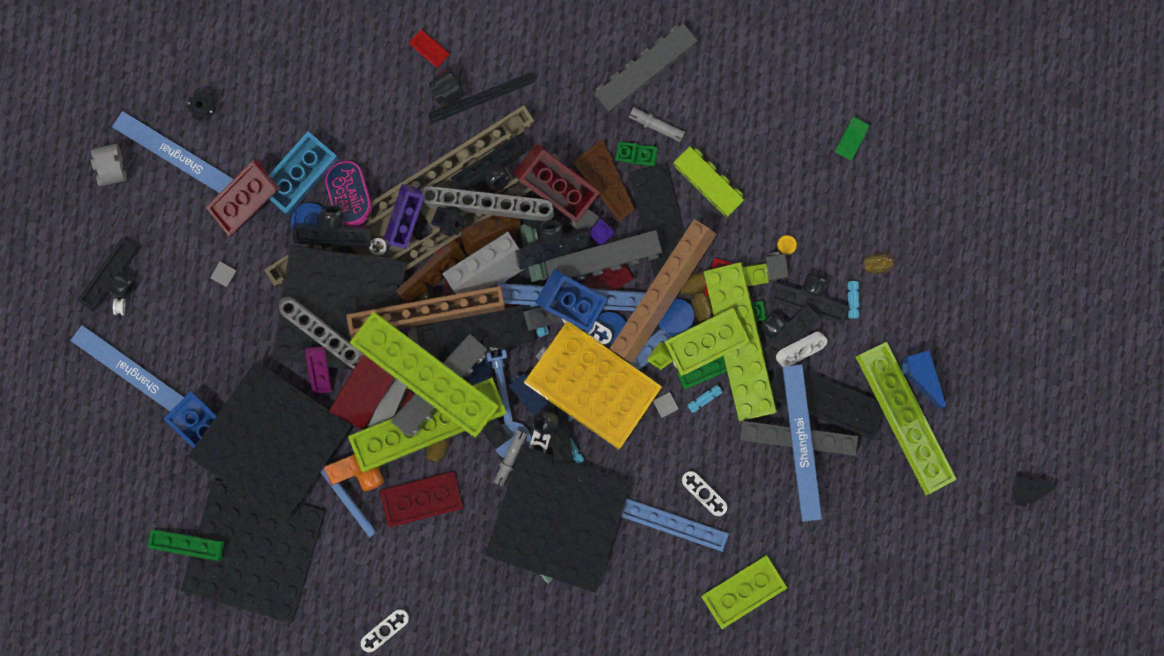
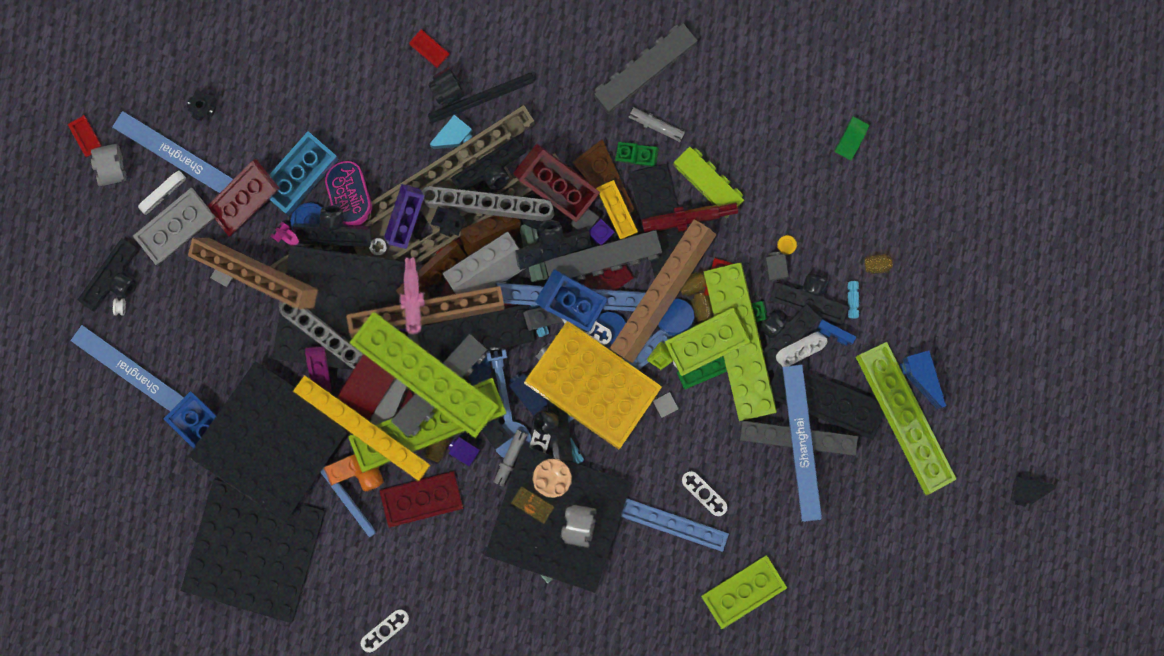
(84, 135): none -> red tile
(165, 188): none -> white beam
(174, 226): none -> light grey tile
(185, 545): green tile -> none
(253, 273): none -> medium nougat brick
(285, 234): none -> dark pink hinge
(361, 428): none -> yellow plate
(412, 299): none -> bright pink piece
(452, 134): none -> medium azure slope
(463, 451): none -> dark purple slope
(532, 505): none -> clear yellow tile
(552, 478): none -> light nougat dish
(579, 525): none -> light grey brick
(617, 210): none -> yellow plate
(683, 218): none -> dark red piece
(704, 398): medium azure axle -> none
(756, 274): lime plate -> none
(843, 337): none -> blue plate

